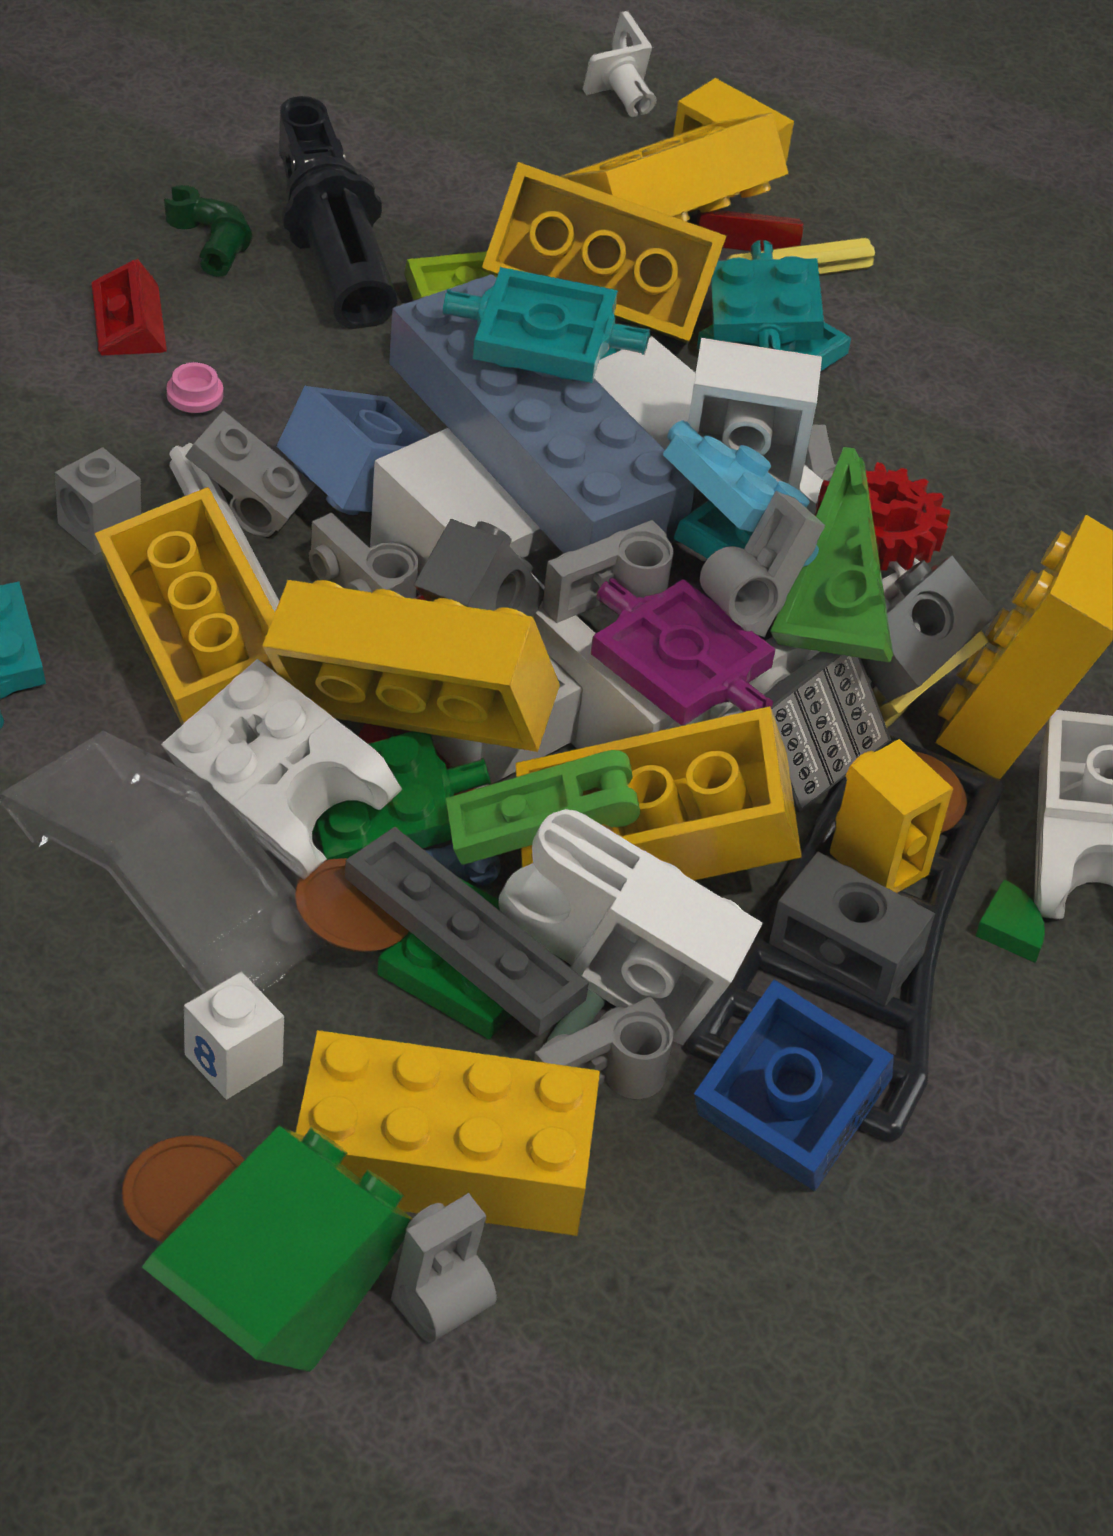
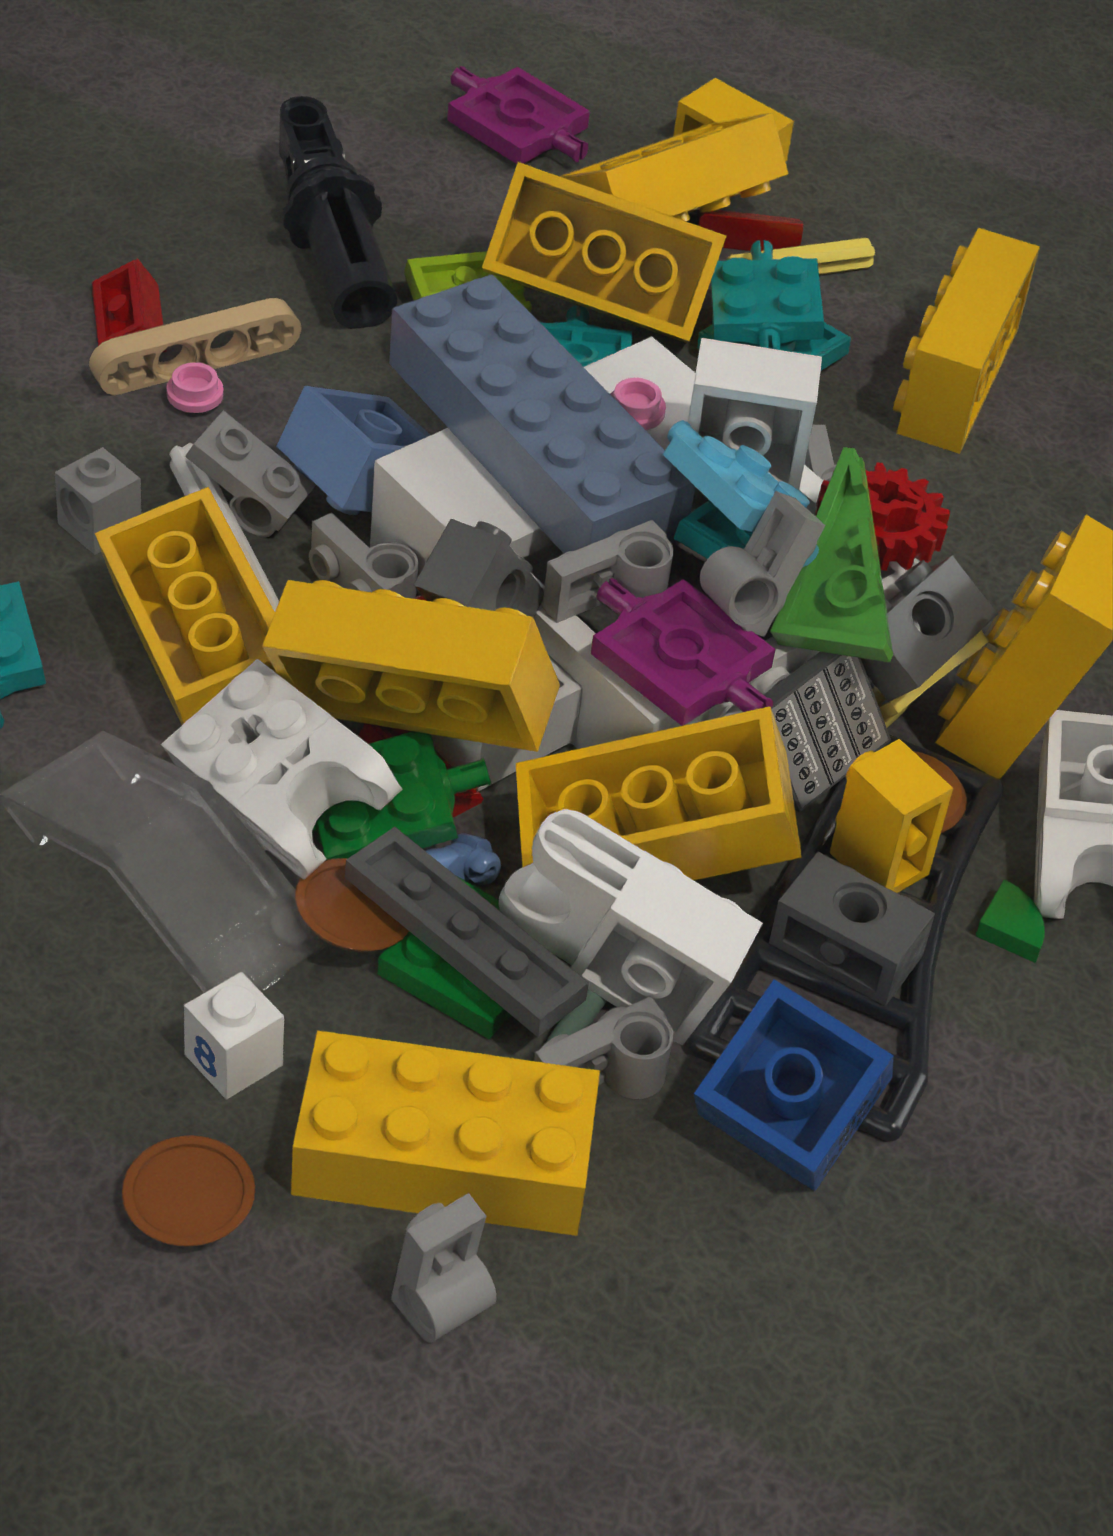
(228, 227): dark green piece -> none
(258, 331): none -> tan beam
(284, 1248): green slope -> none
(511, 811): bright green plate -> none
(518, 115): none -> magenta plate
(545, 324): teal plate -> none
(623, 68): white bracket -> none
(641, 400): none -> bright pink plate
(964, 339): none -> yellow brick

